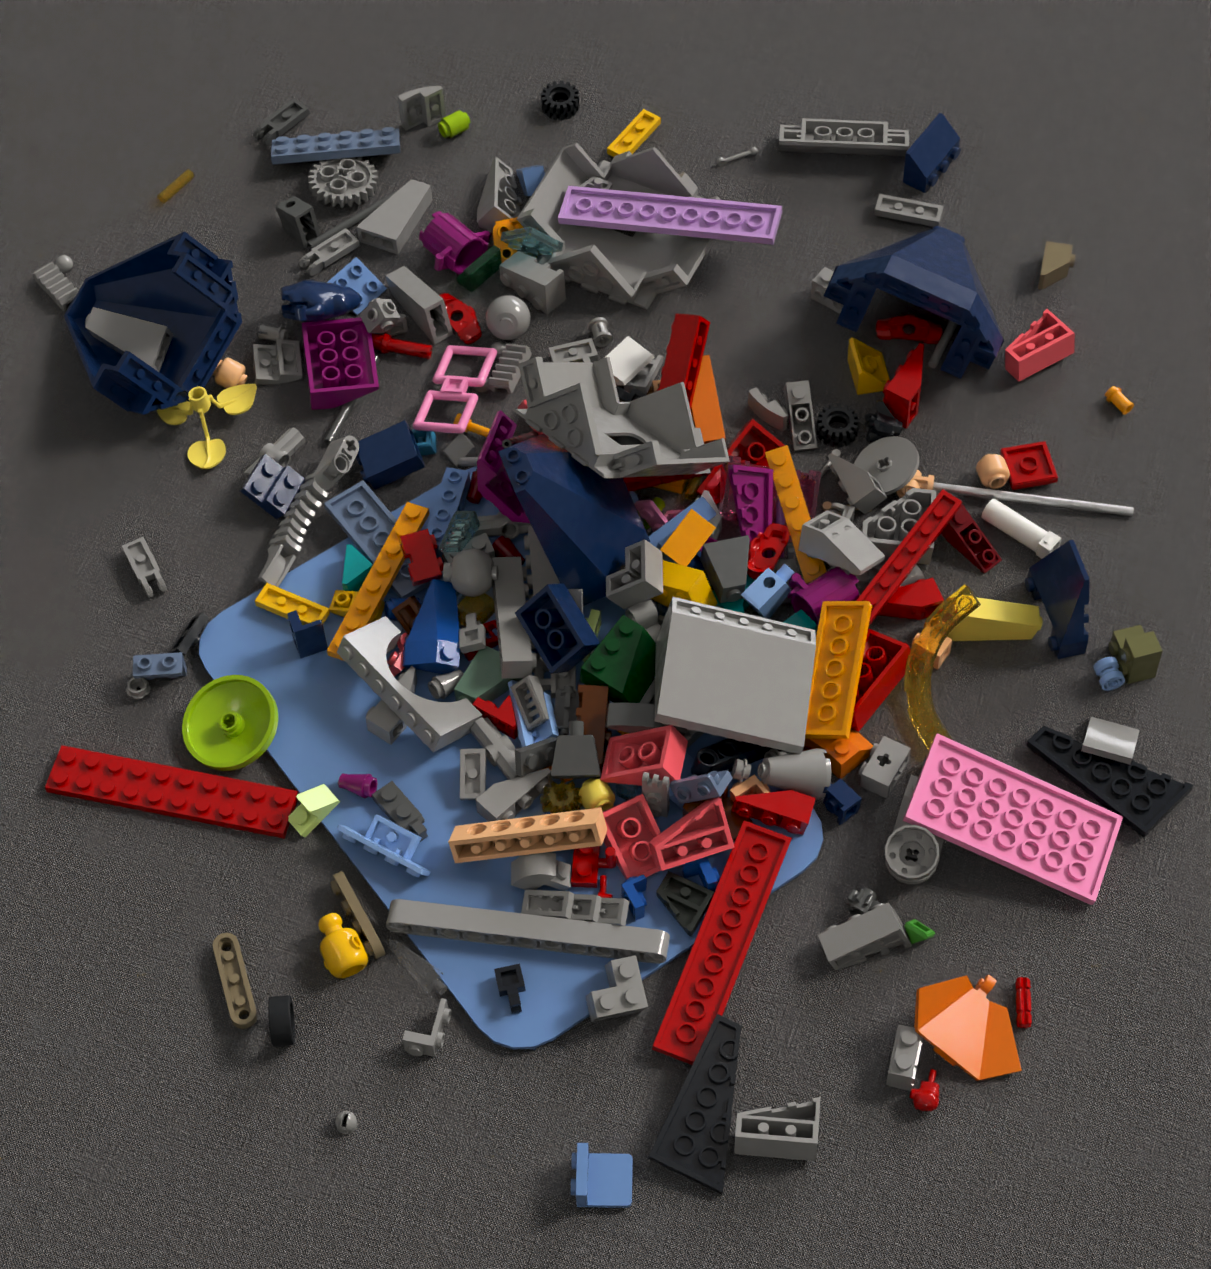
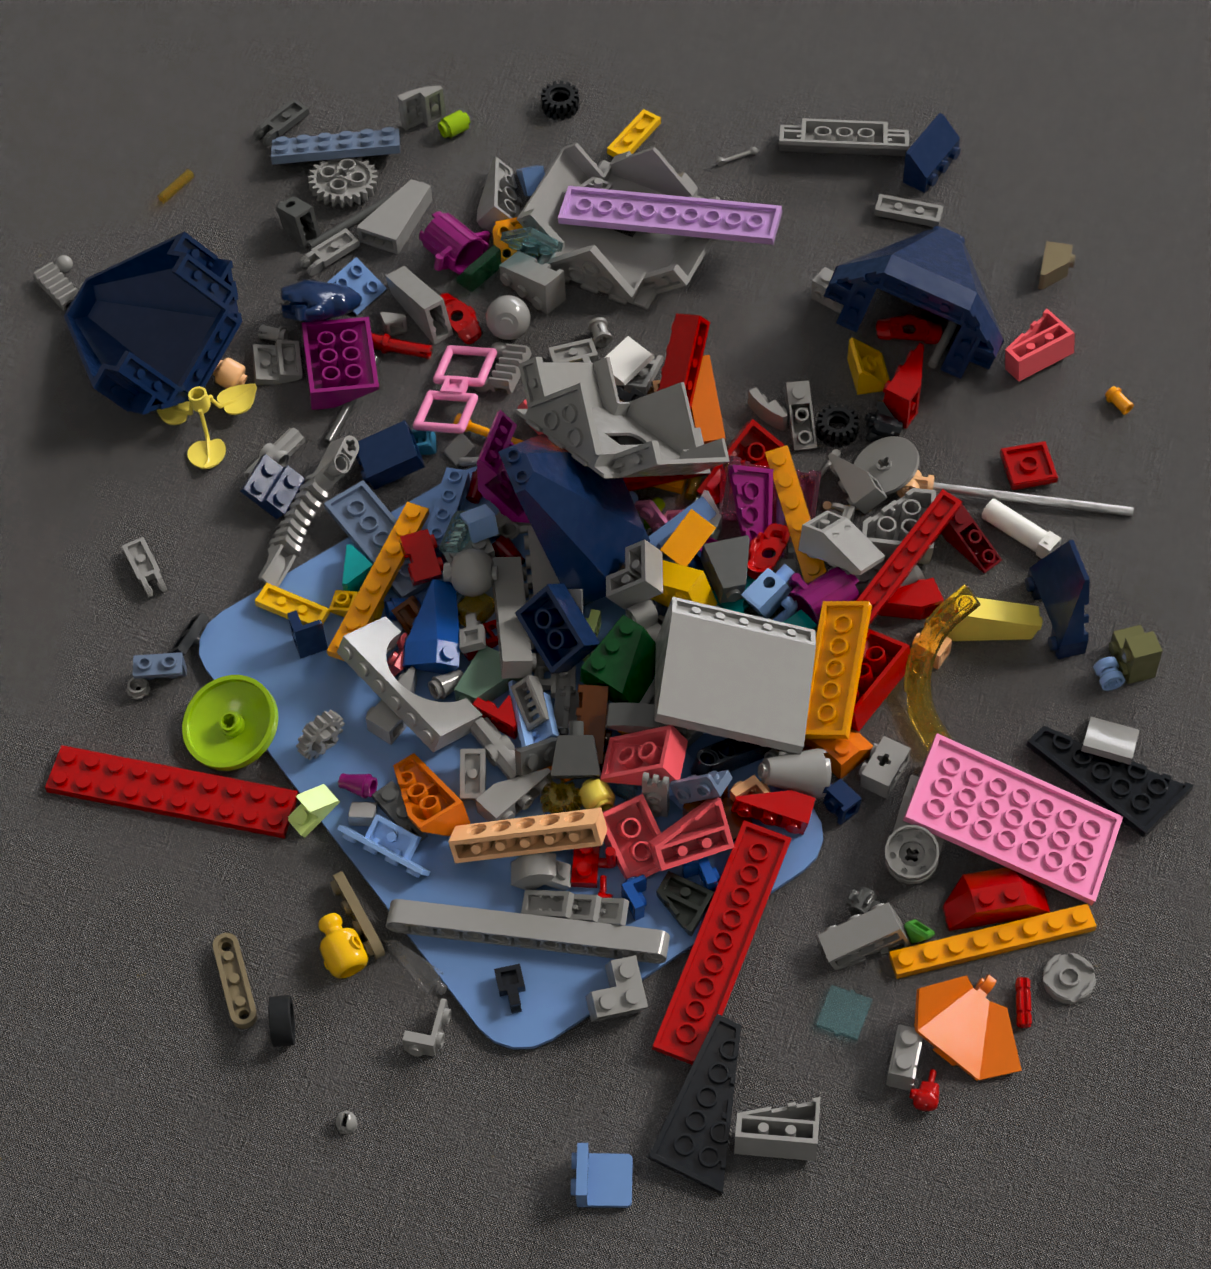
(125, 333): light grey slope -> none
(320, 734): none -> light grey gear
(362, 813): none -> light grey slope
(380, 315): light grey brick -> none
(428, 799): none -> orange wedge
(480, 523): none -> light blue panel
(517, 439): dark grey piece -> none
(741, 770): light grey plate -> none
(790, 609): none -> light blue arm
(844, 1012): none -> clear light blue piece
(992, 471): light nougat head -> none
(992, 941): none -> light orange plate
(993, 898): none -> red wedge
(1069, 978): none -> light grey tile

